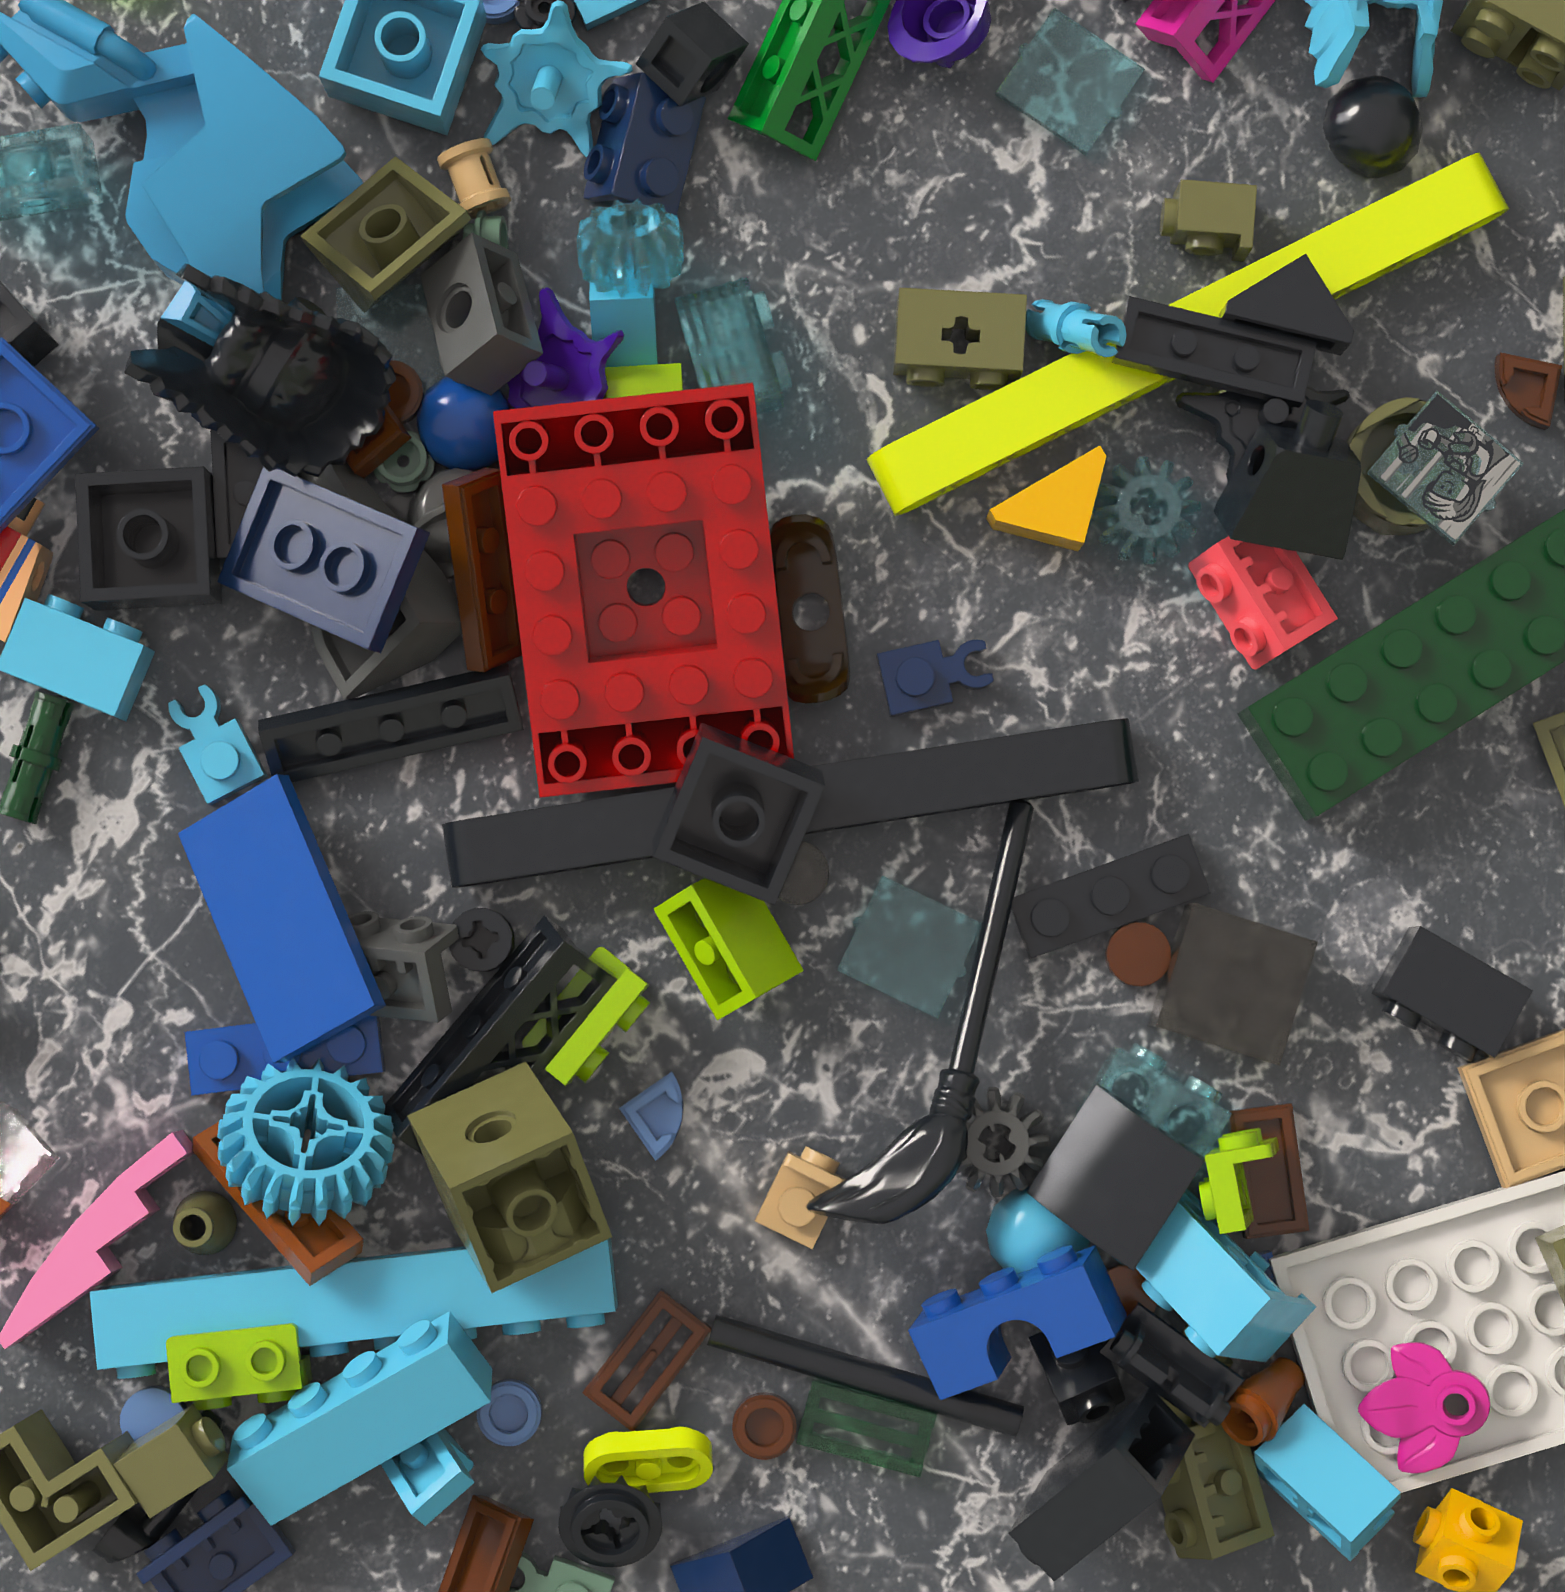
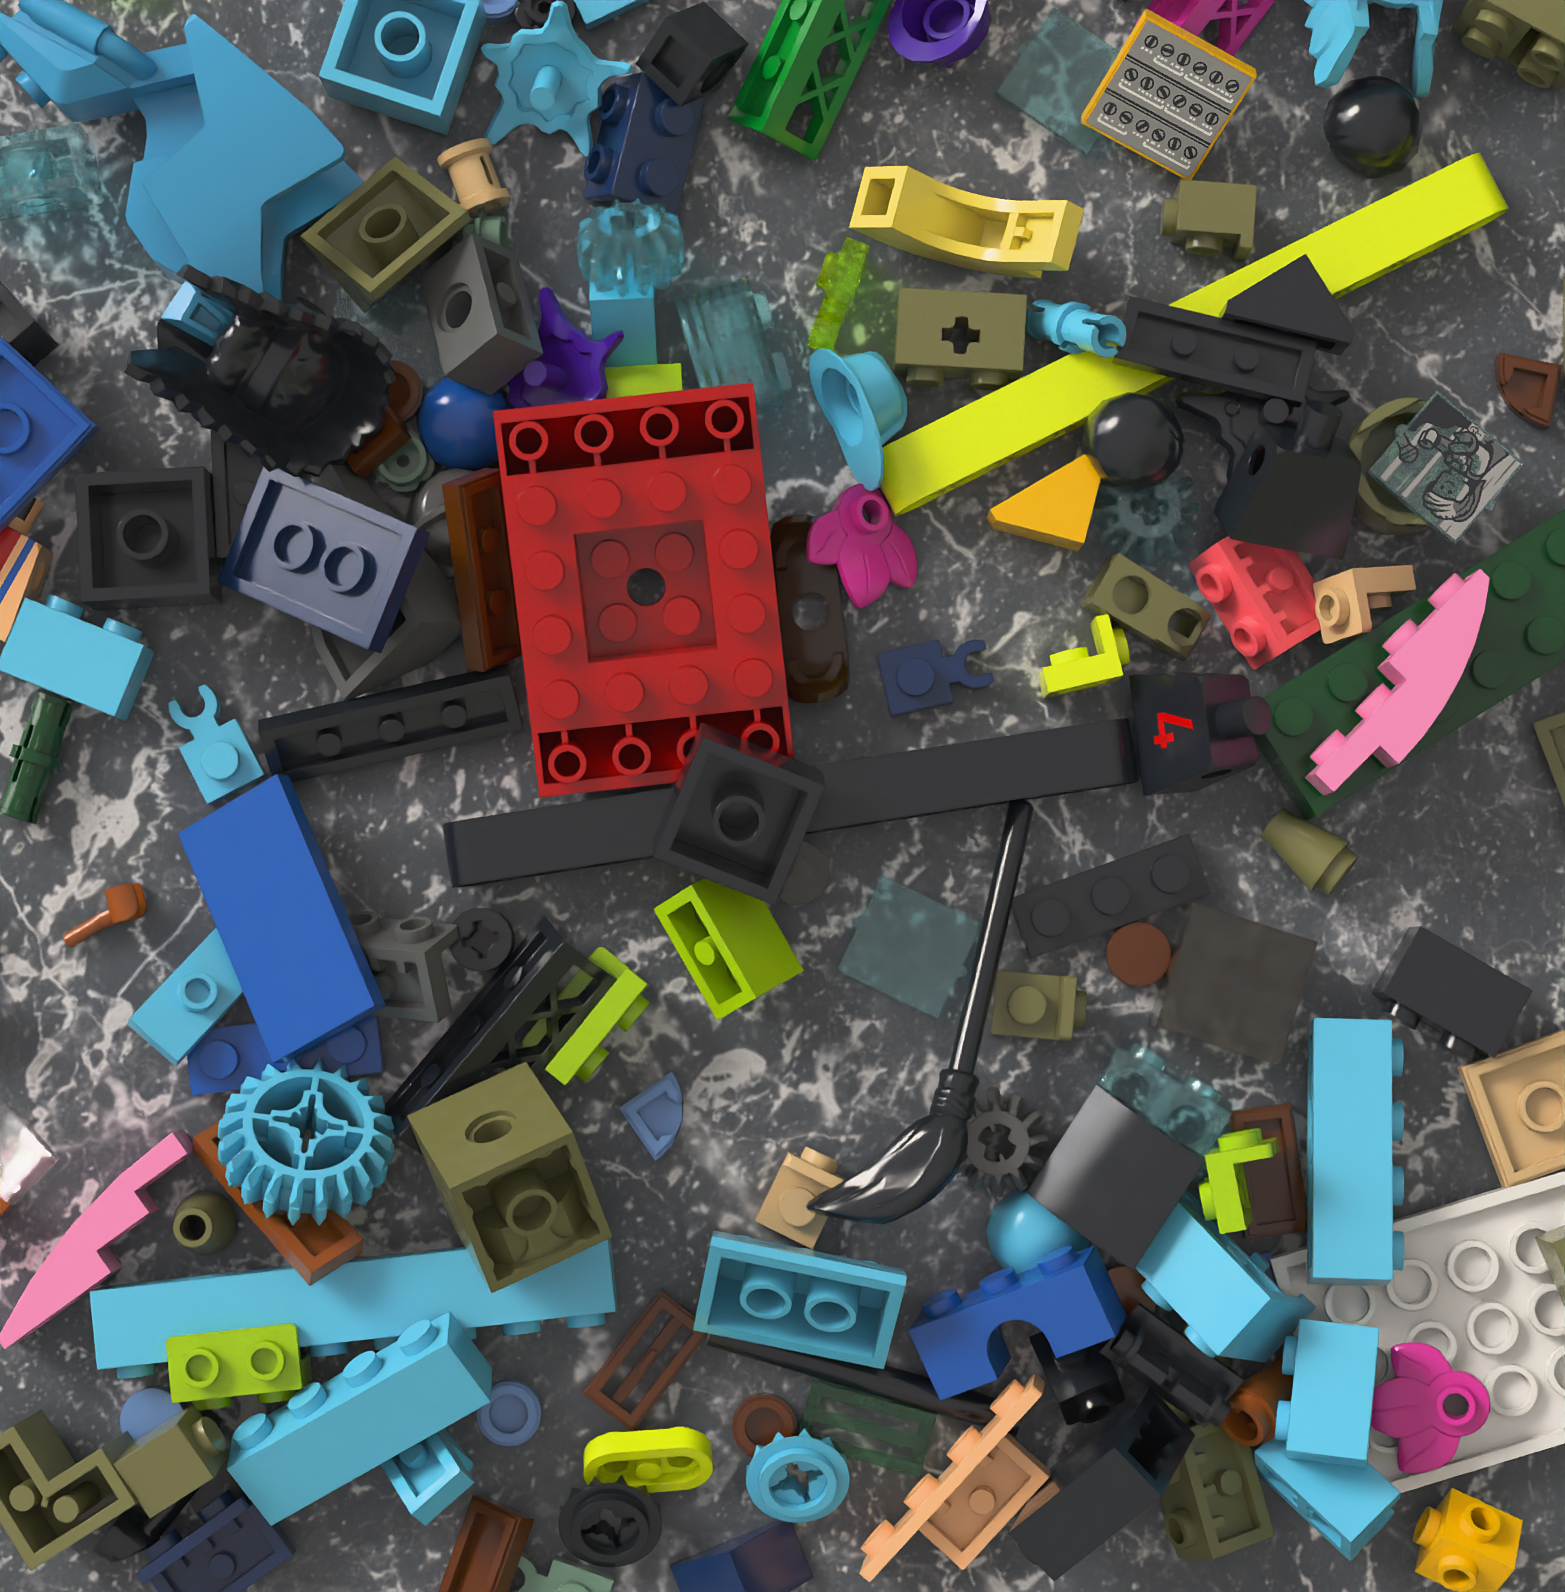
(125, 904): none -> dark orange hand
(189, 1001): none -> medium azure plate
(781, 1494): none -> medium azure gear
(799, 1299): none -> medium azure slope
(840, 279): none -> clear neon green plate
(861, 405): none -> medium azure piece
(864, 551): none -> dark pink plate
(964, 227): none -> light yellow arch
(976, 1492): none -> light nougat bracket
(1037, 1006): none -> olive bracket
(1076, 671): none -> neon yellow bracket
(1133, 441): none -> black hair
(1145, 607): none -> olive leg
(1168, 95): none -> tile
(1195, 728): none -> black torso
(1310, 851): none -> olive cone
(1330, 1392): none -> medium azure brick
(1351, 596): none -> tan bracket
(1351, 1152): none -> medium azure brick
(1425, 670): none -> bright pink slope

